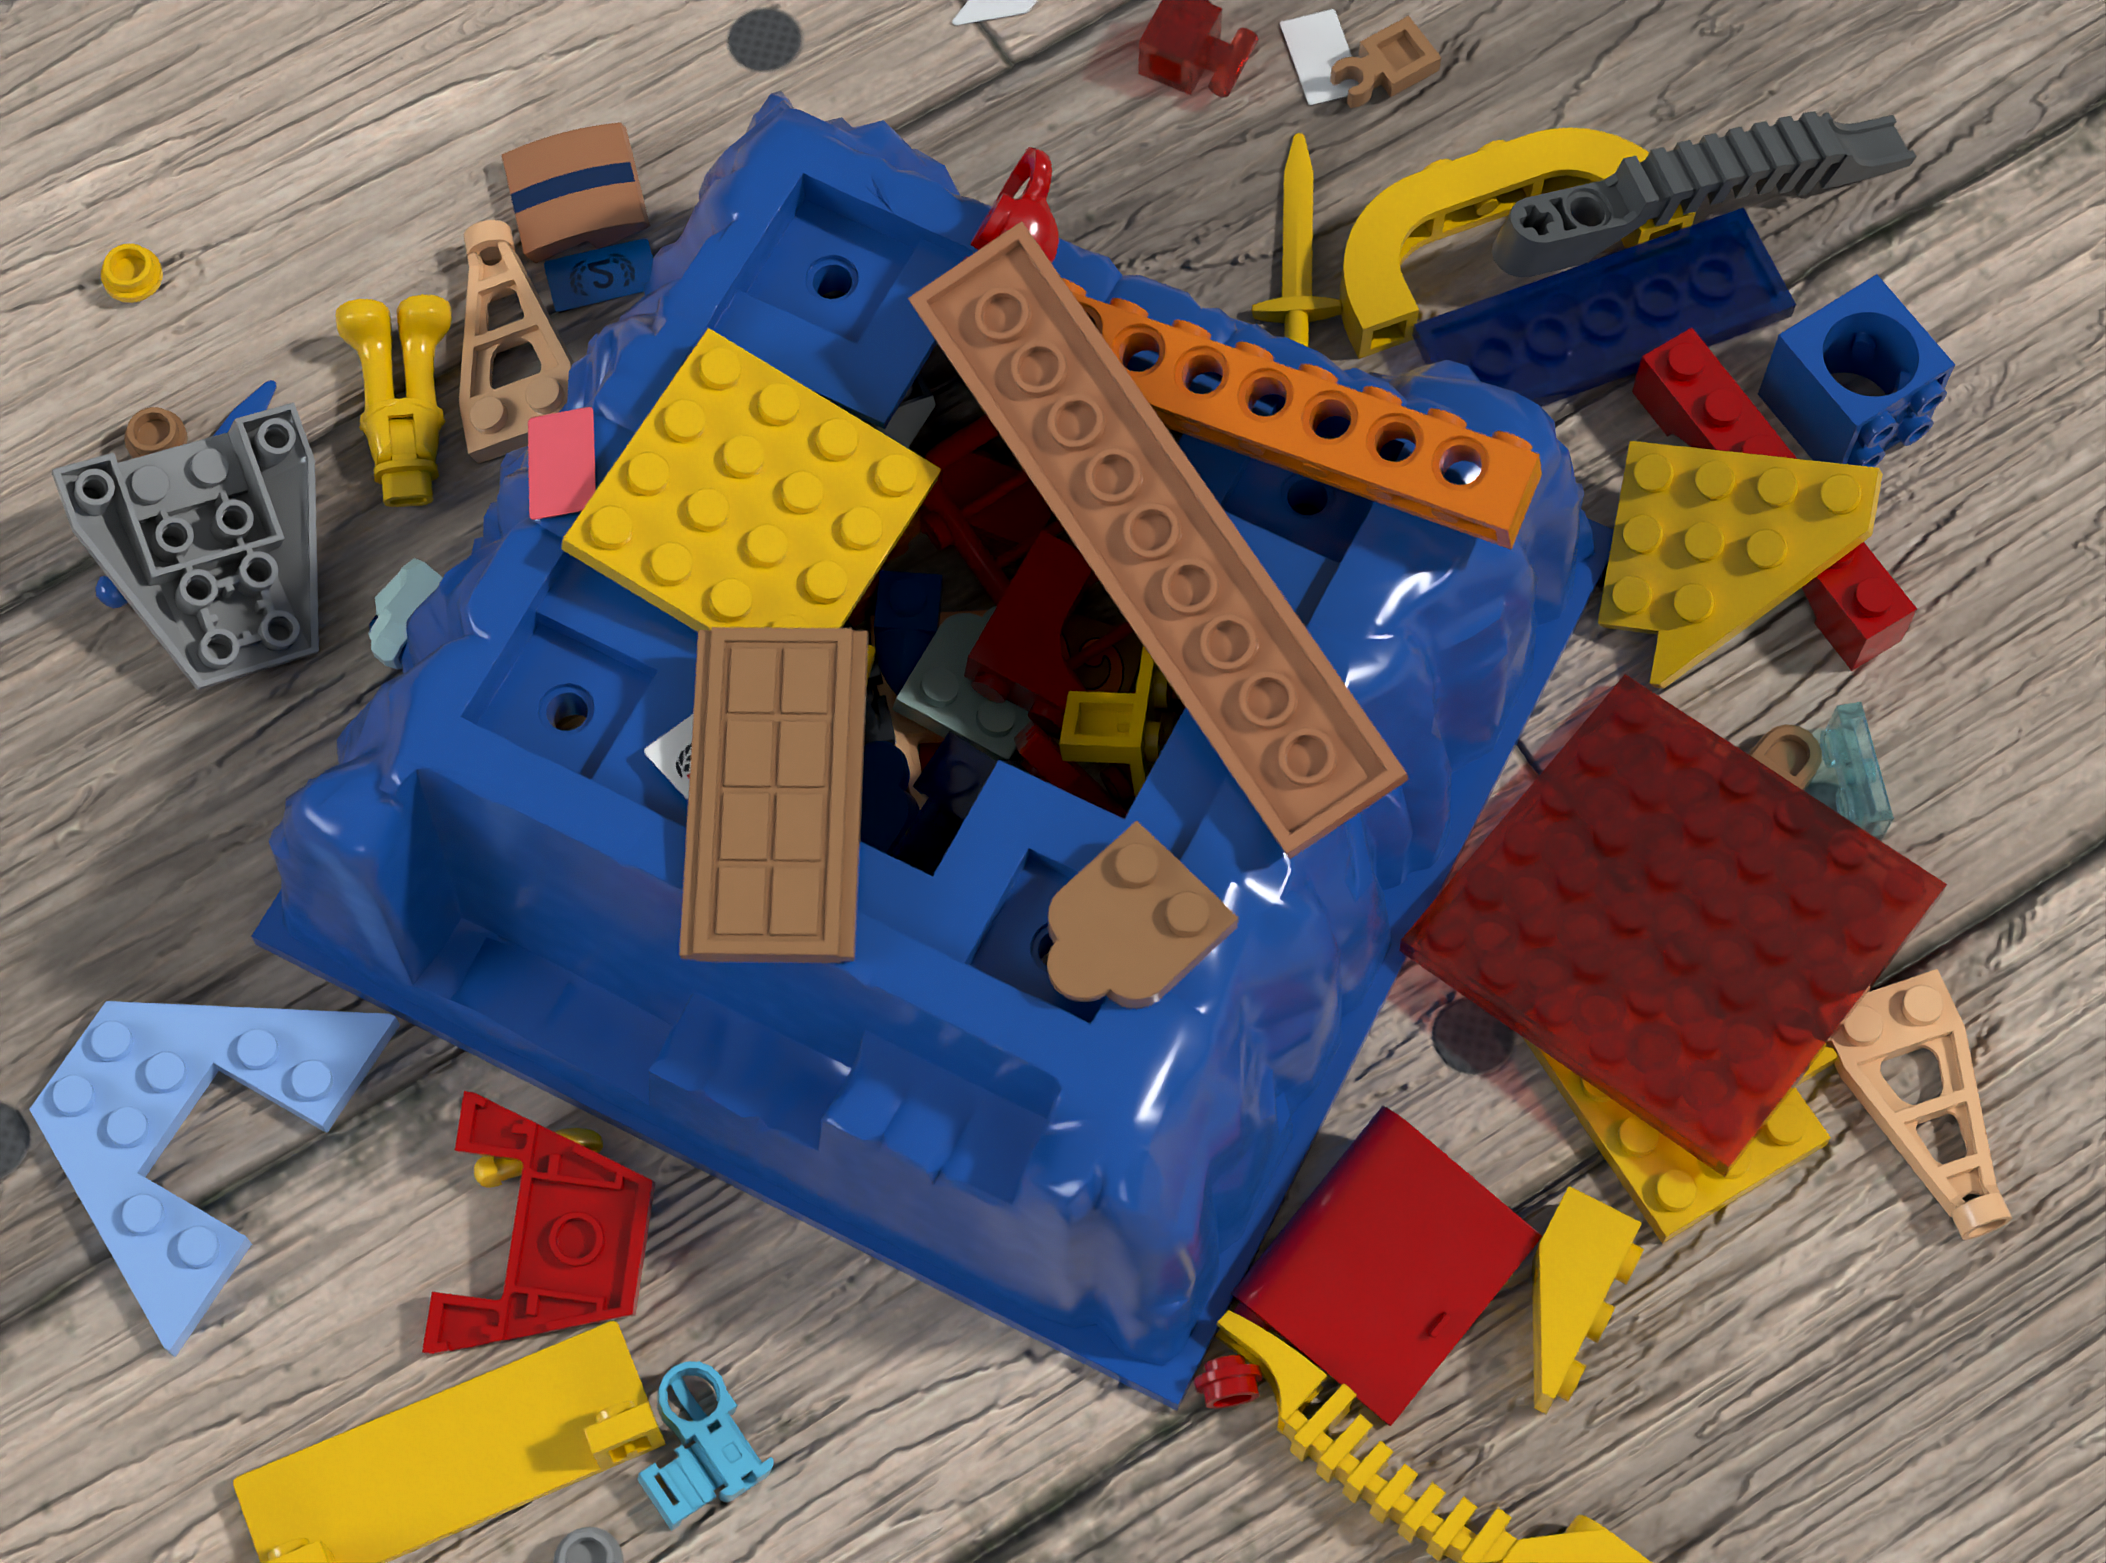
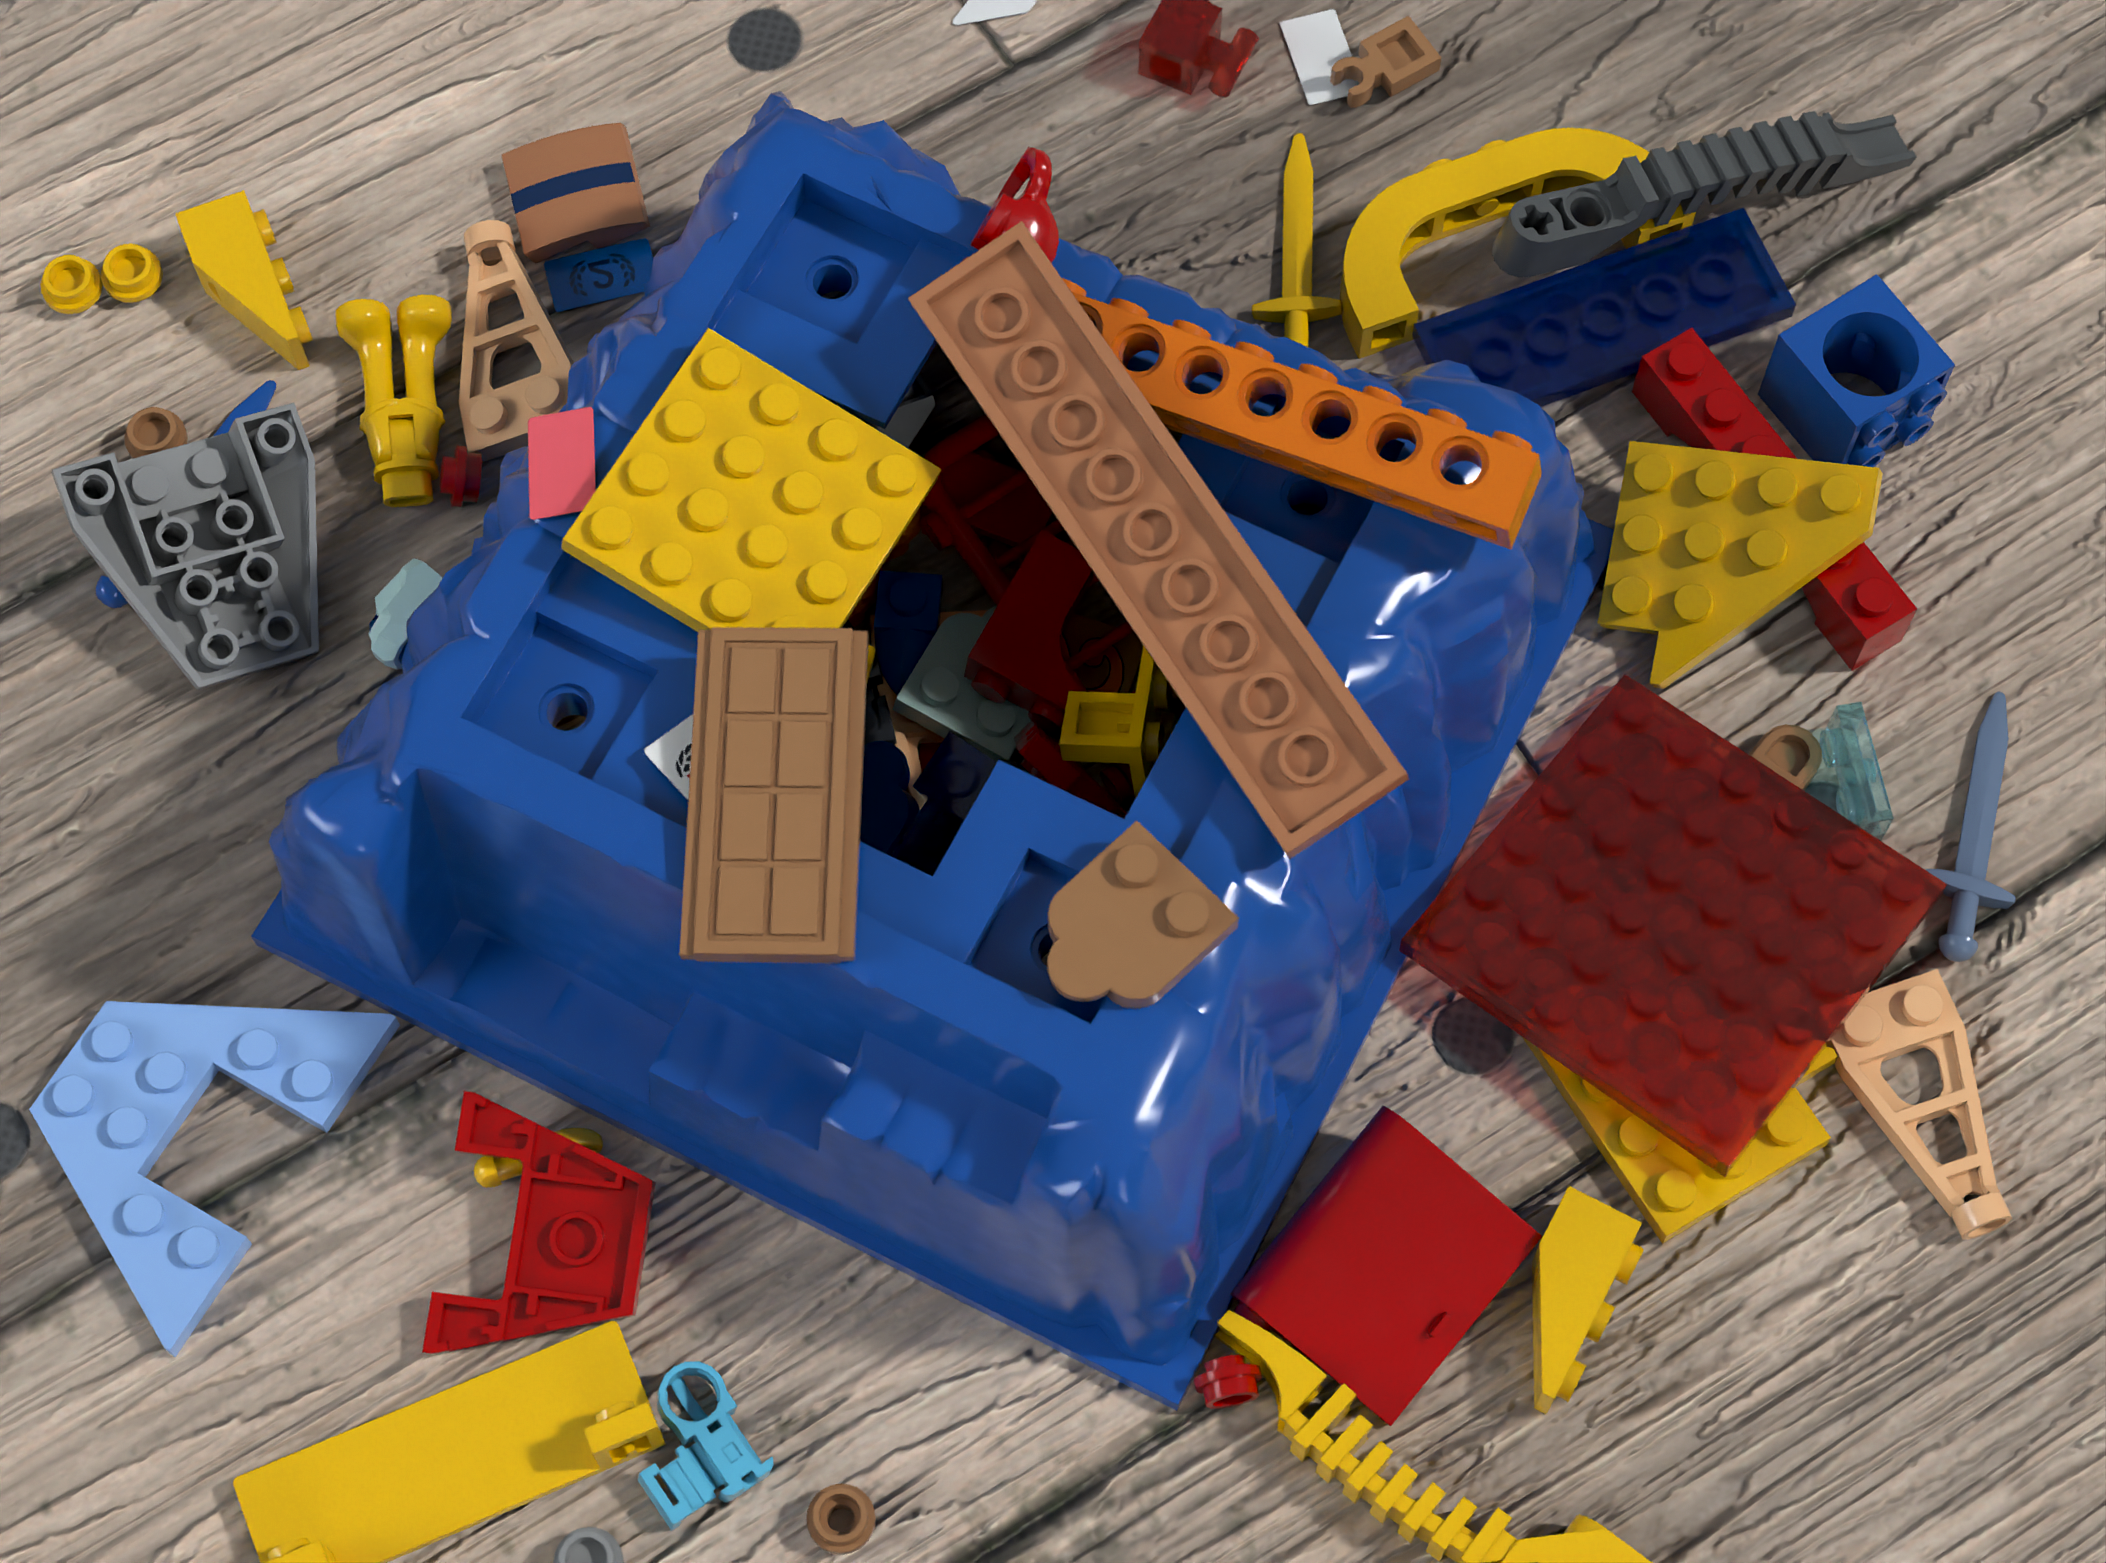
(71, 284): none -> yellow plate
(236, 271): none -> yellow slope
(461, 476): none -> red plate
(835, 1498): none -> medium nougat plate
(1967, 882): none -> sand blue sword

